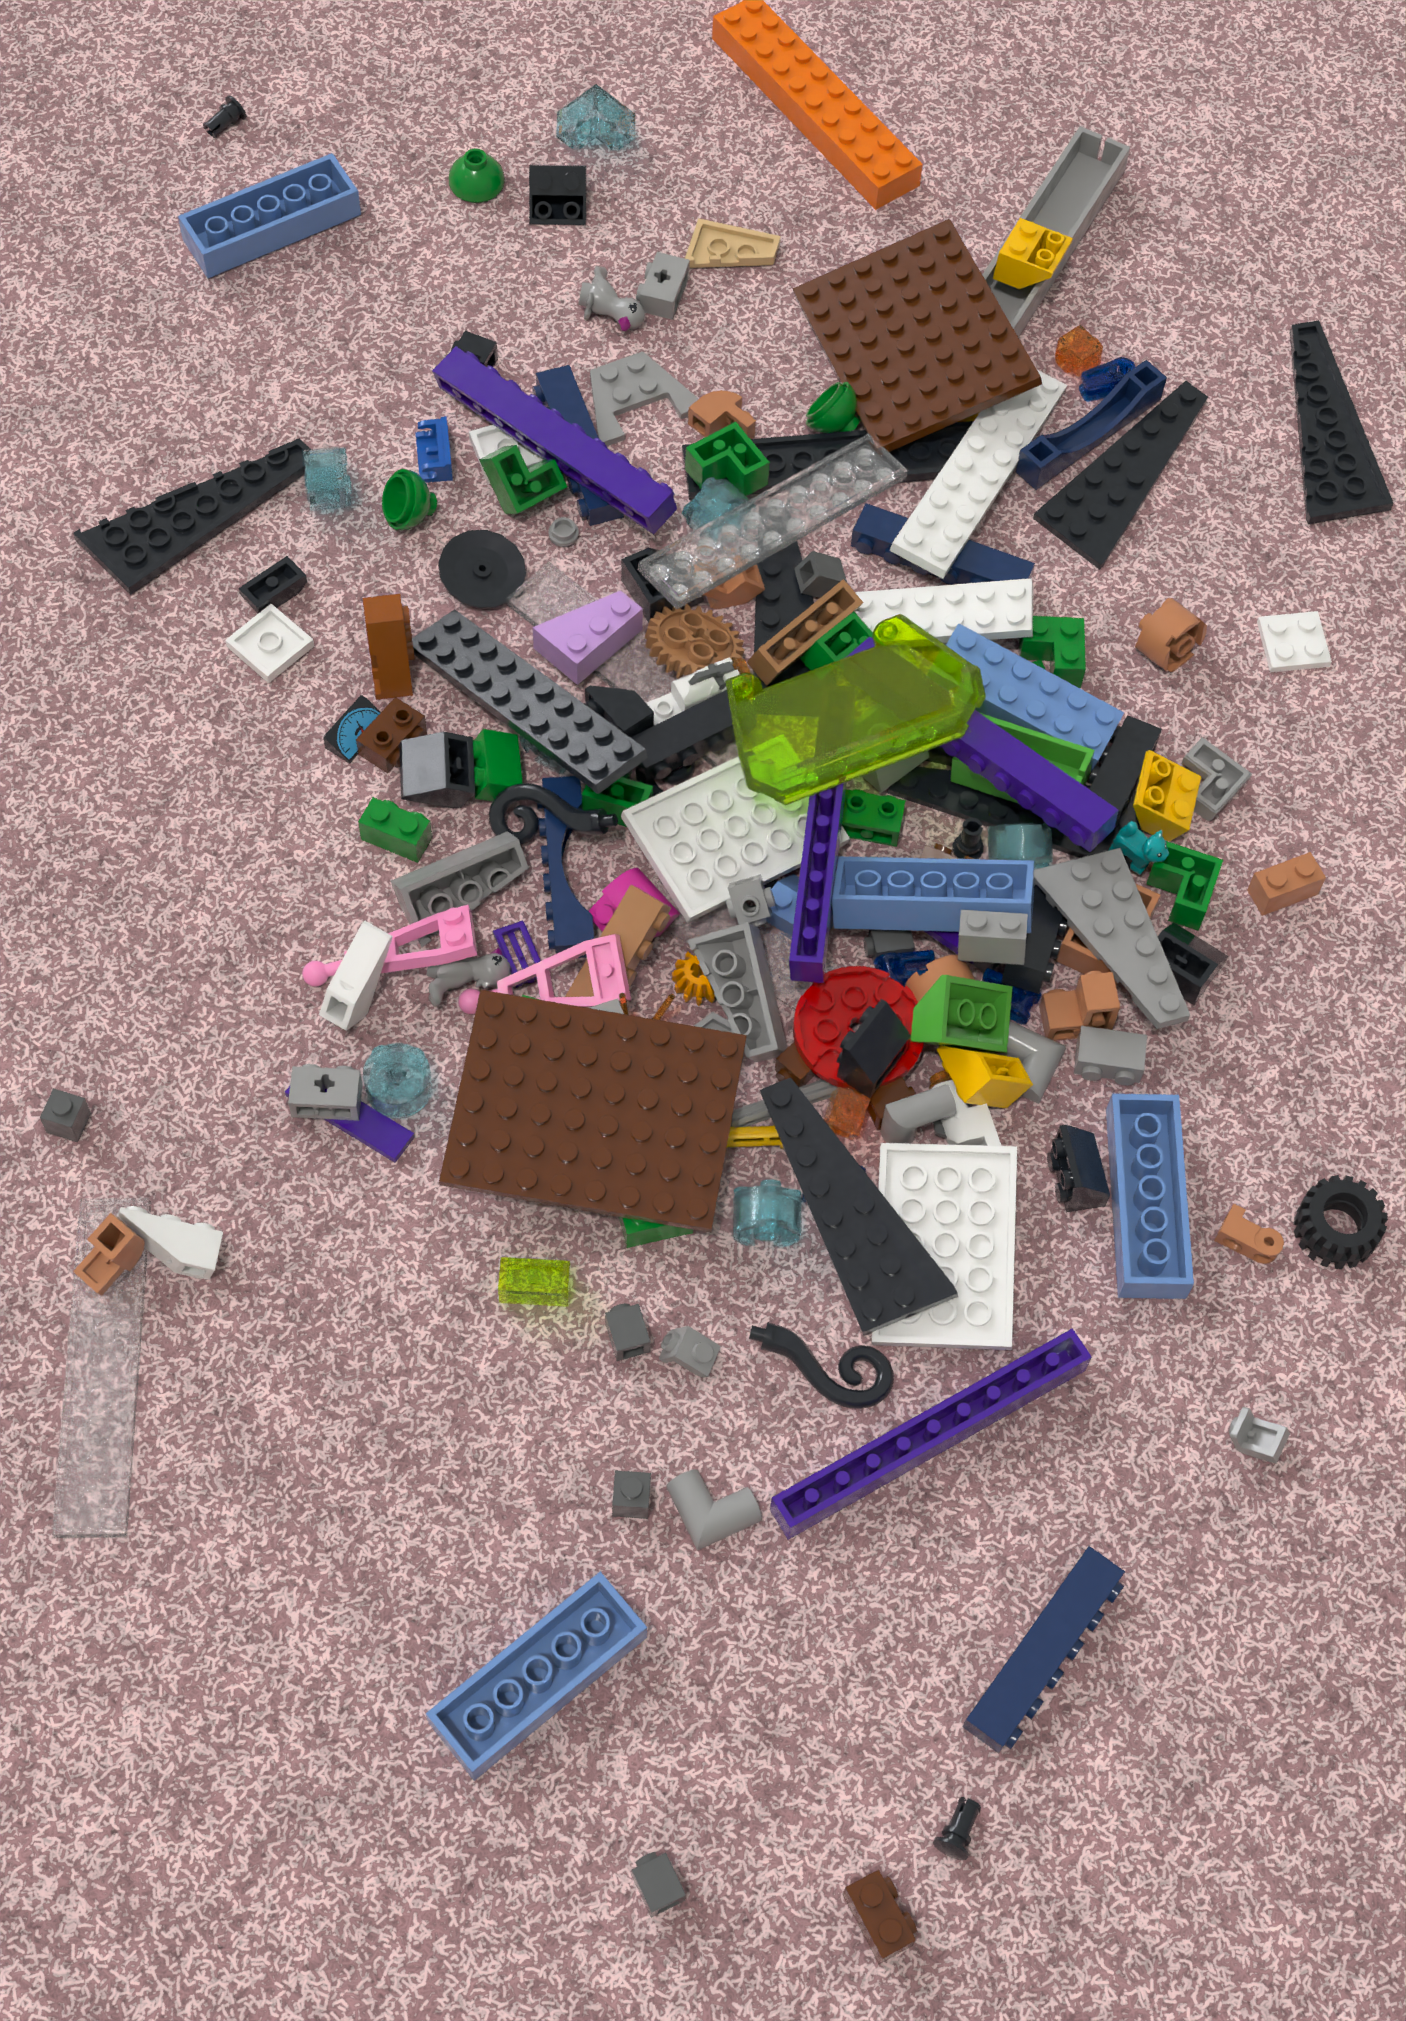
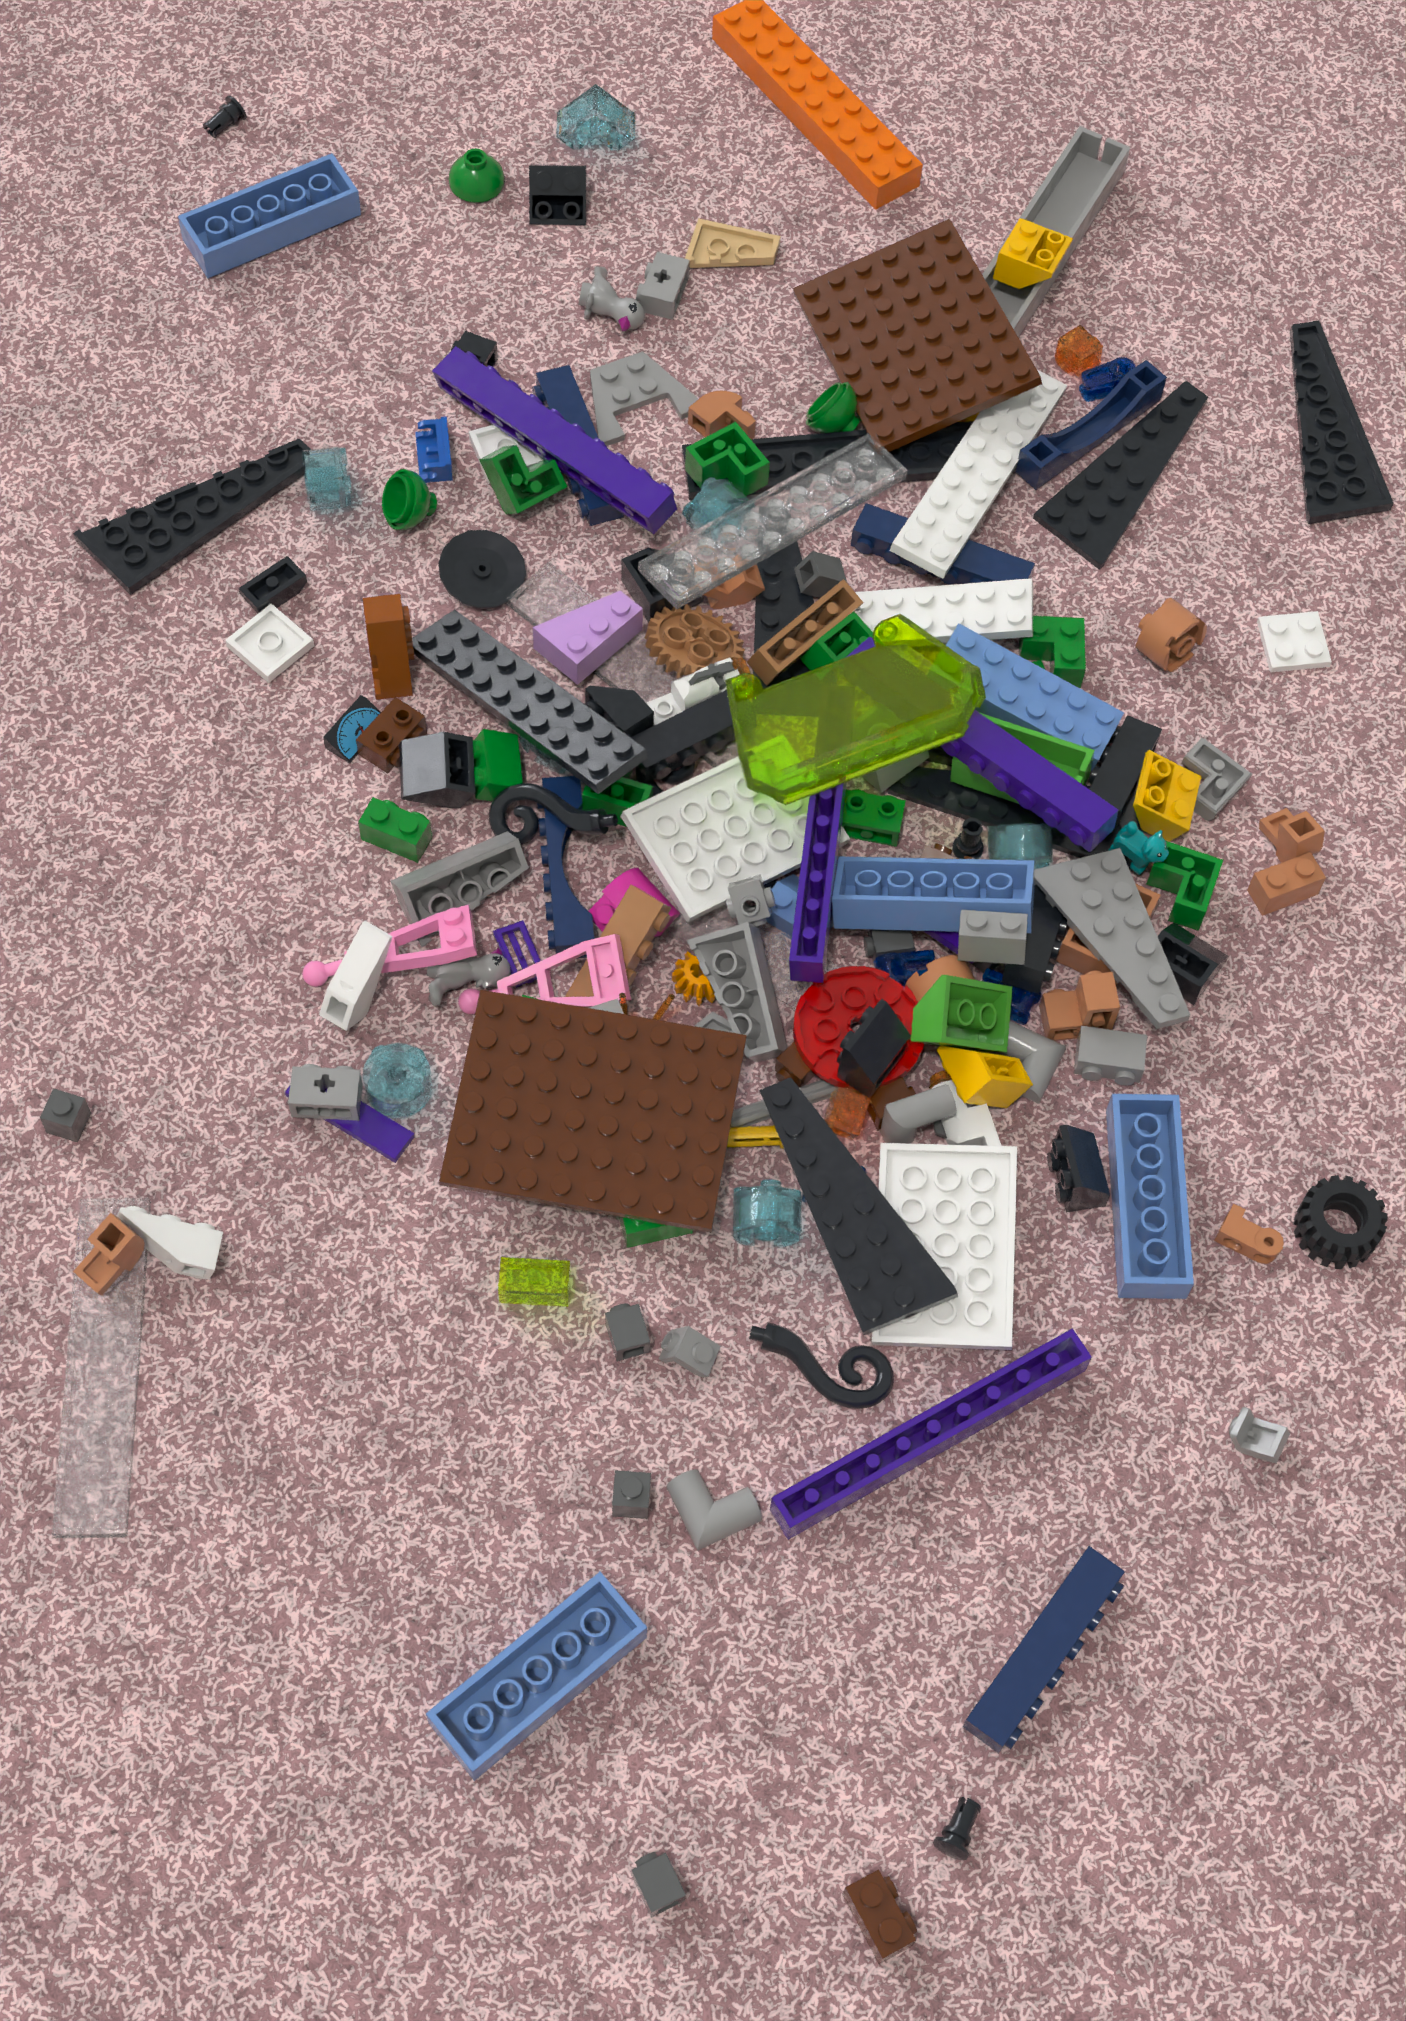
(563, 532): light grey plate -> none
(1292, 834): none -> nougat brick

